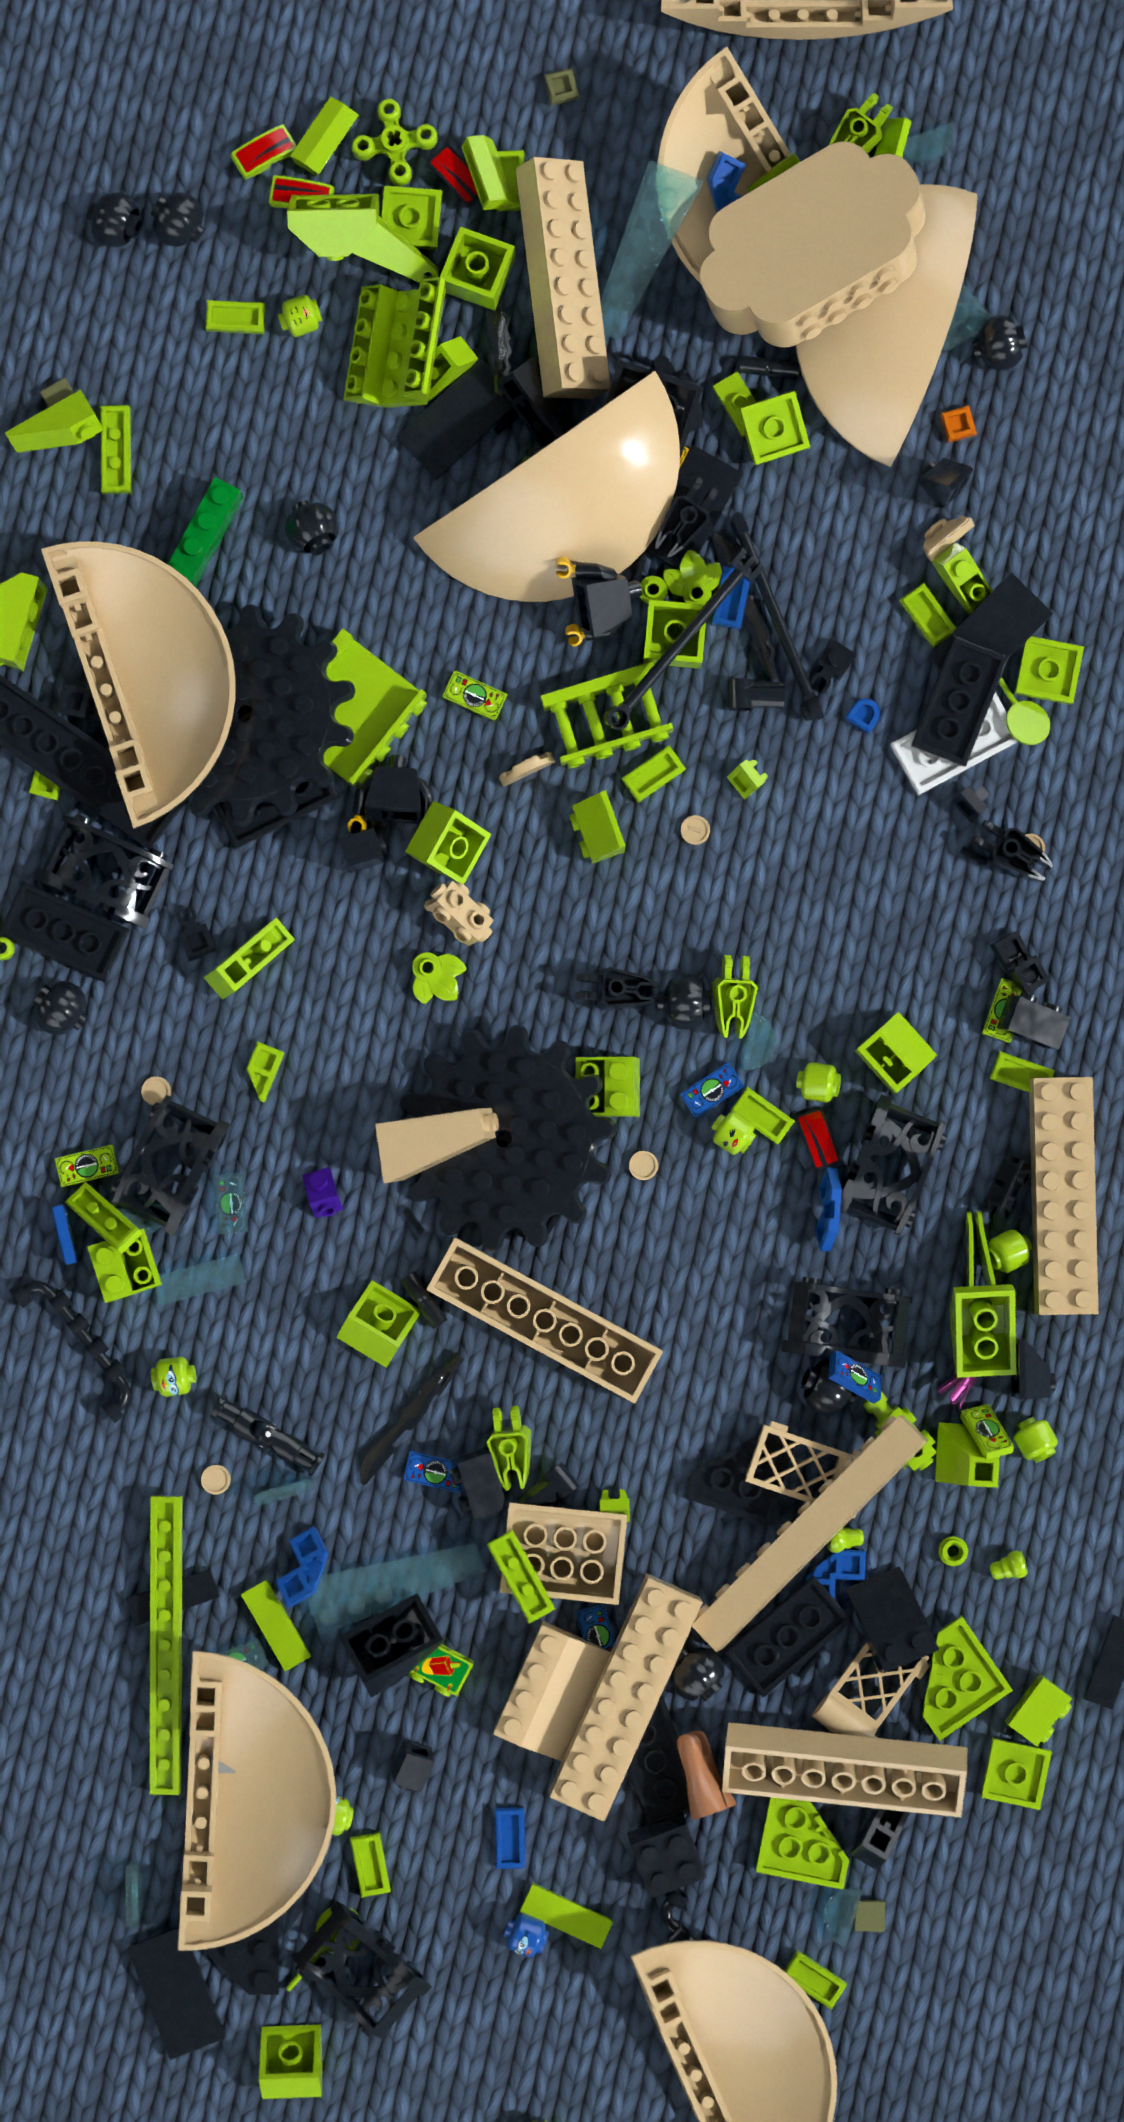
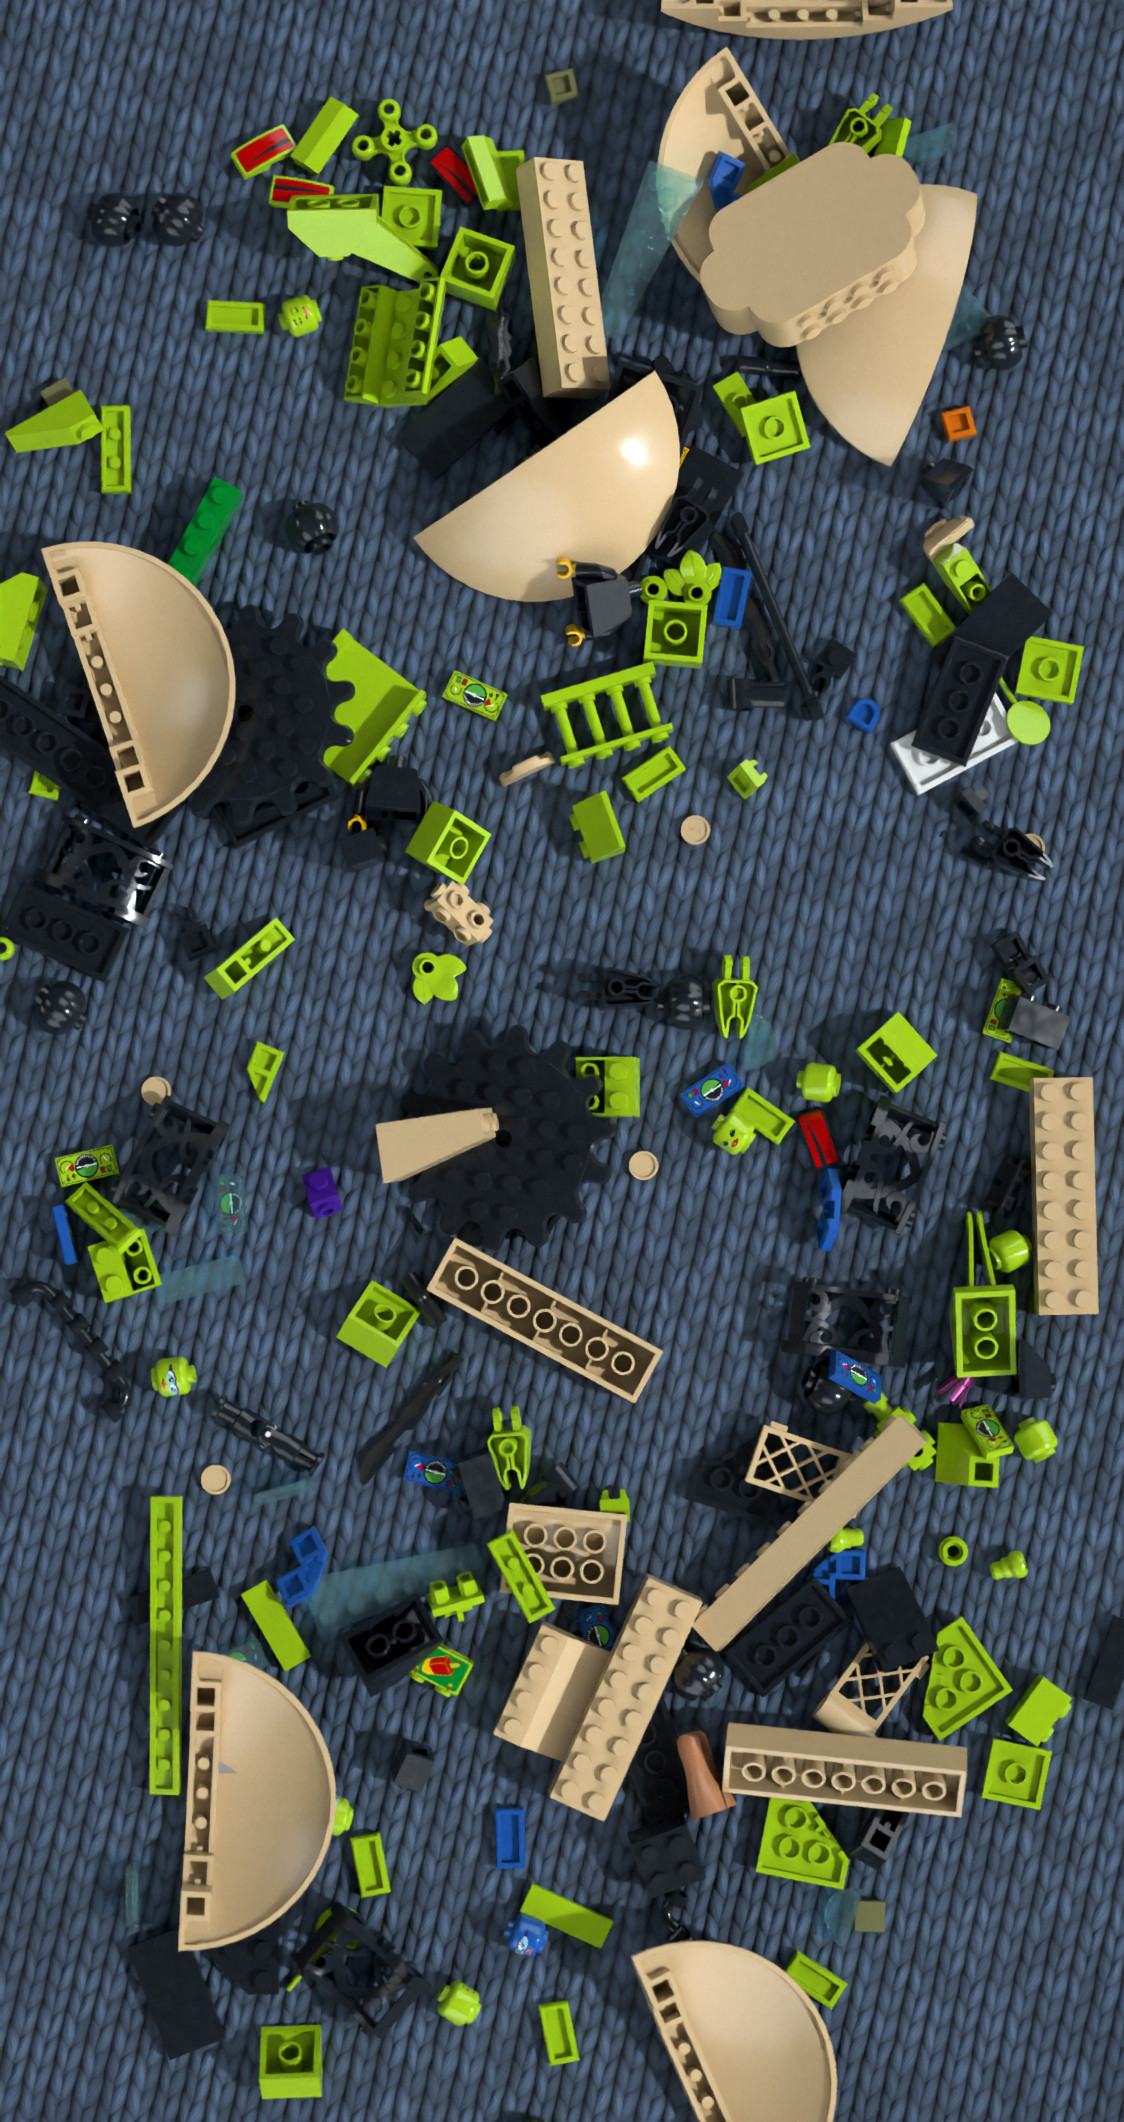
(454, 1599): none -> lime hips
(458, 2003): none -> lime head
(558, 2032): none -> lime tile
(740, 570): black hinge -> none

